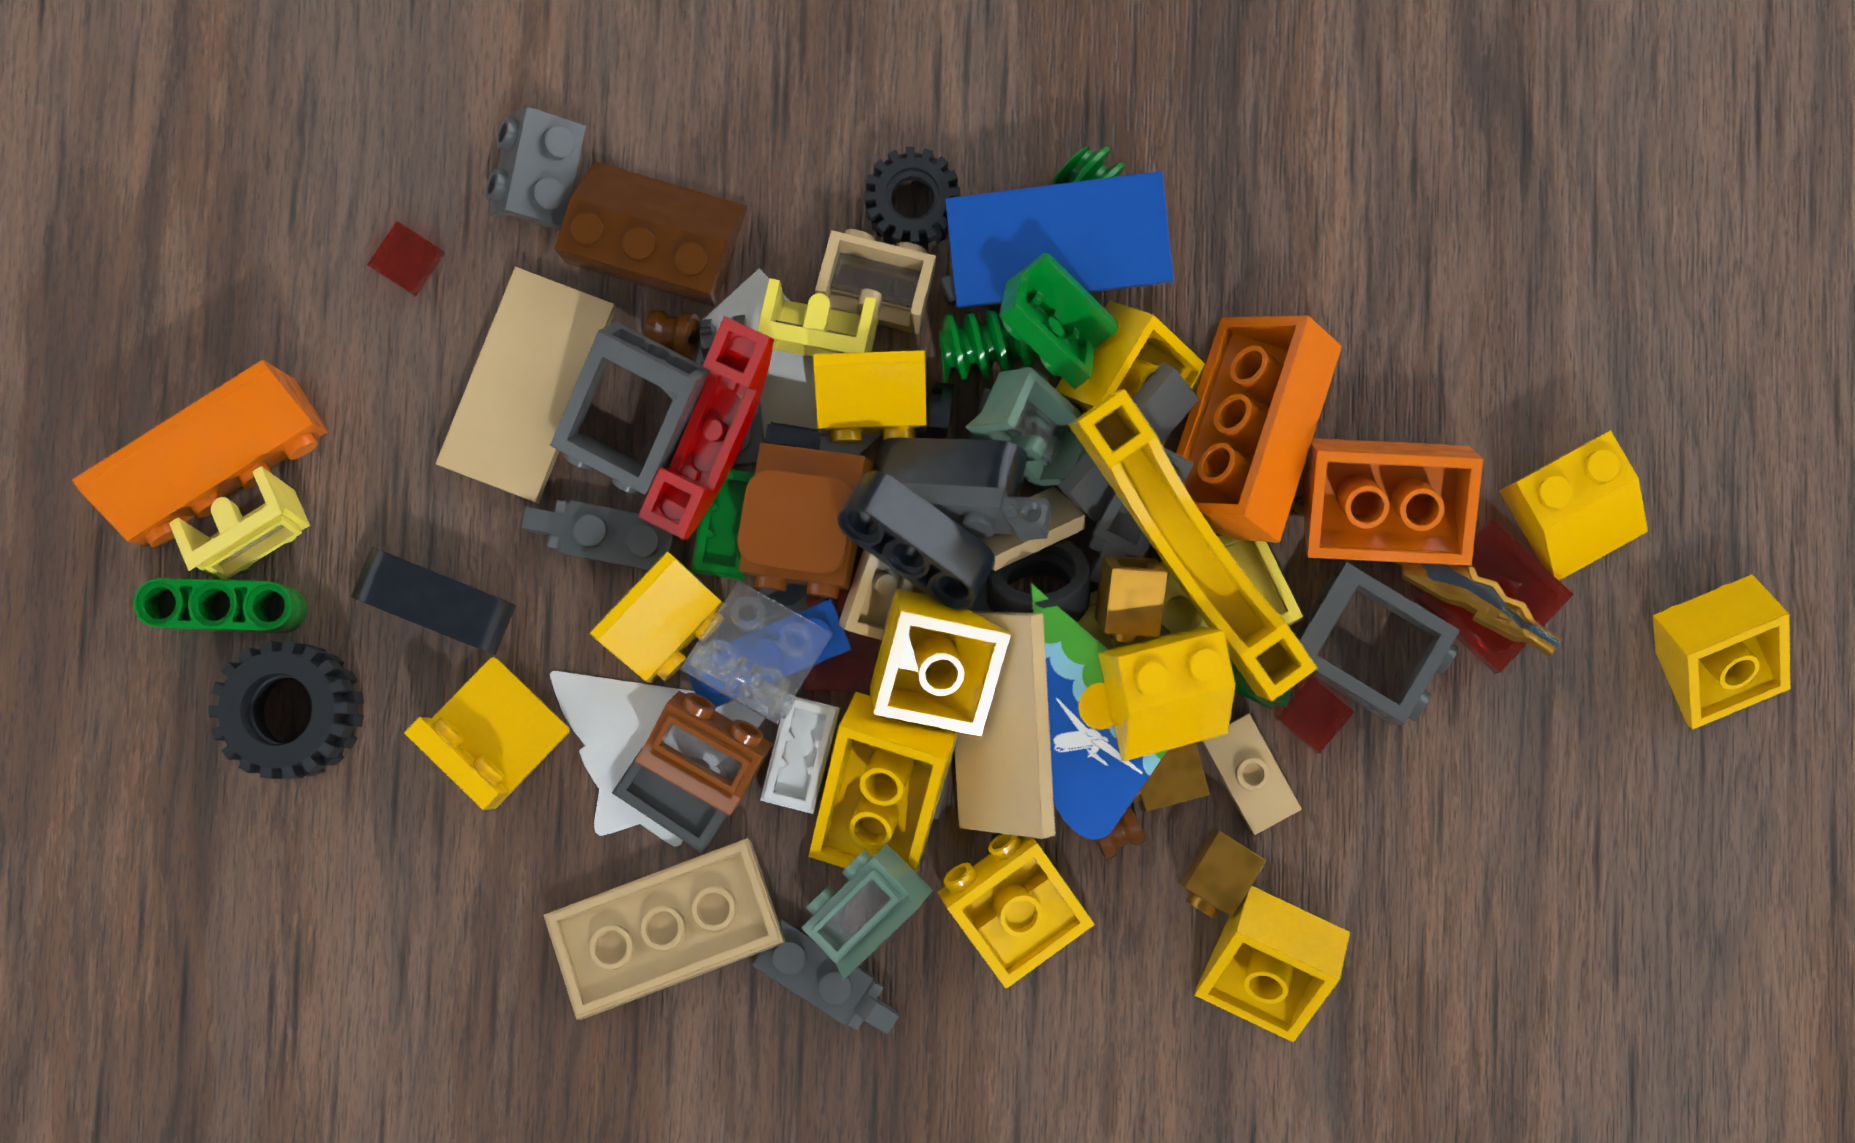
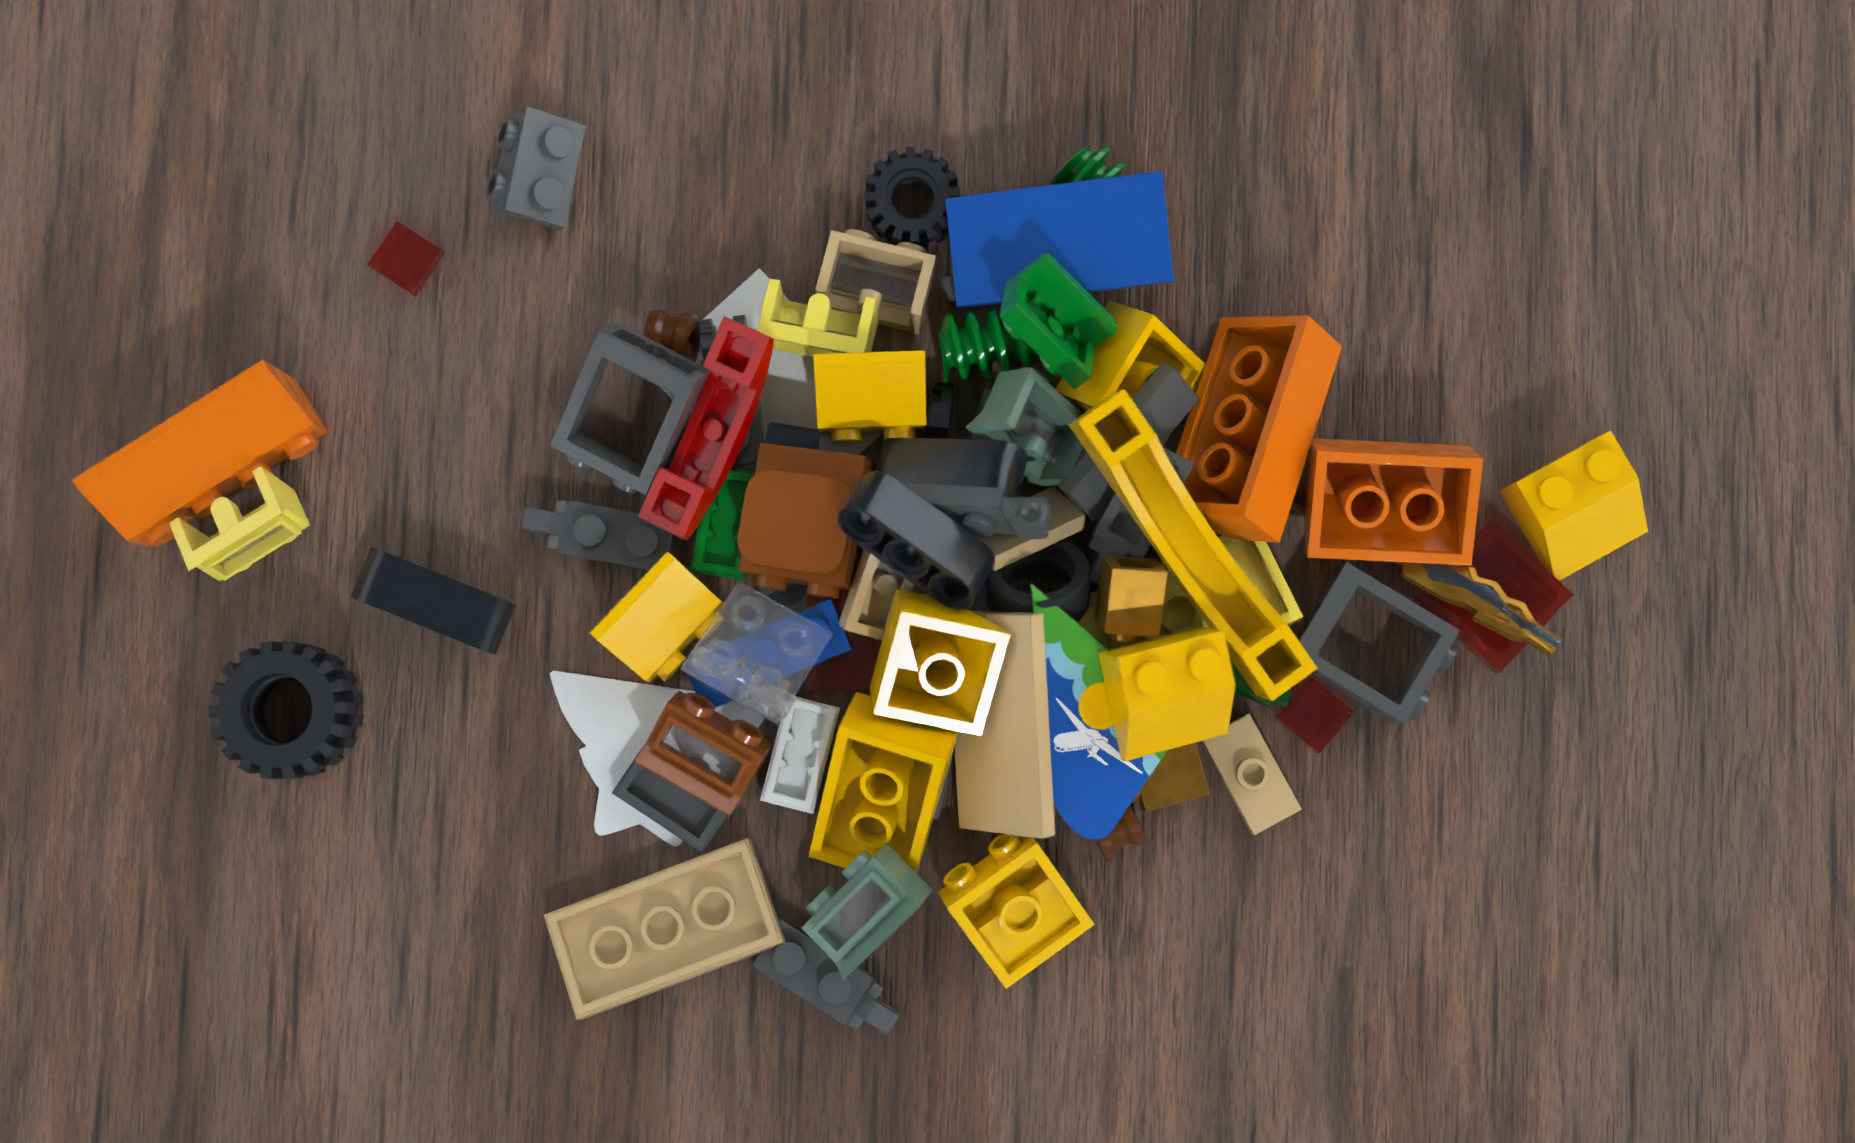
(195, 602): green beam -> none
(489, 734): yellow bracket -> none
(523, 384): tan tile -> none
(651, 233): reddish brown slope -> none
(1221, 875): pearl gold brick -> none
(1274, 964): yellow slope -> none
(1724, 650): yellow slope -> none

